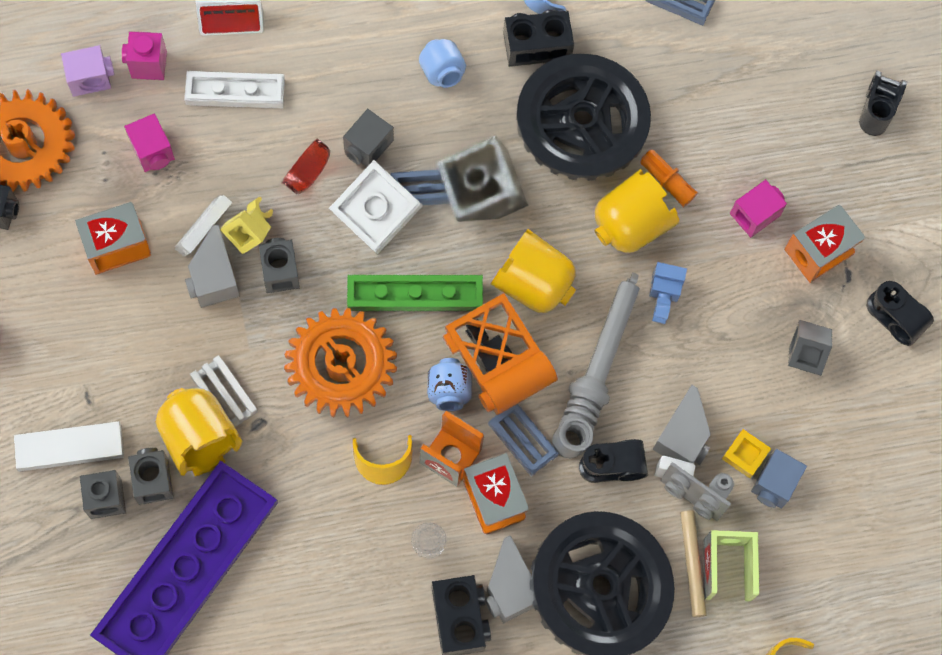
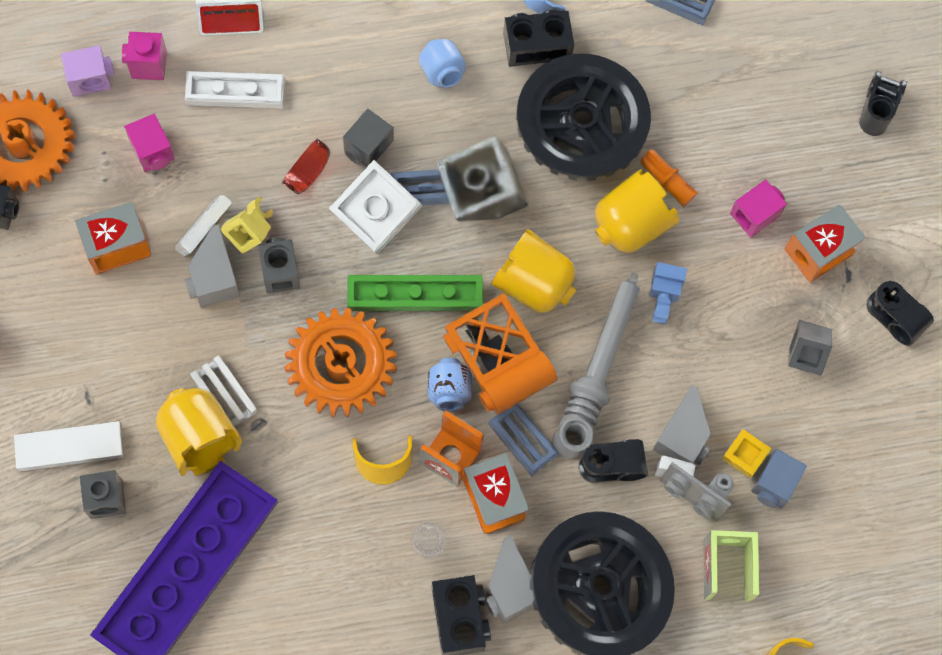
(157, 489): dark grey brick -> none
(693, 563): tan bar -> none

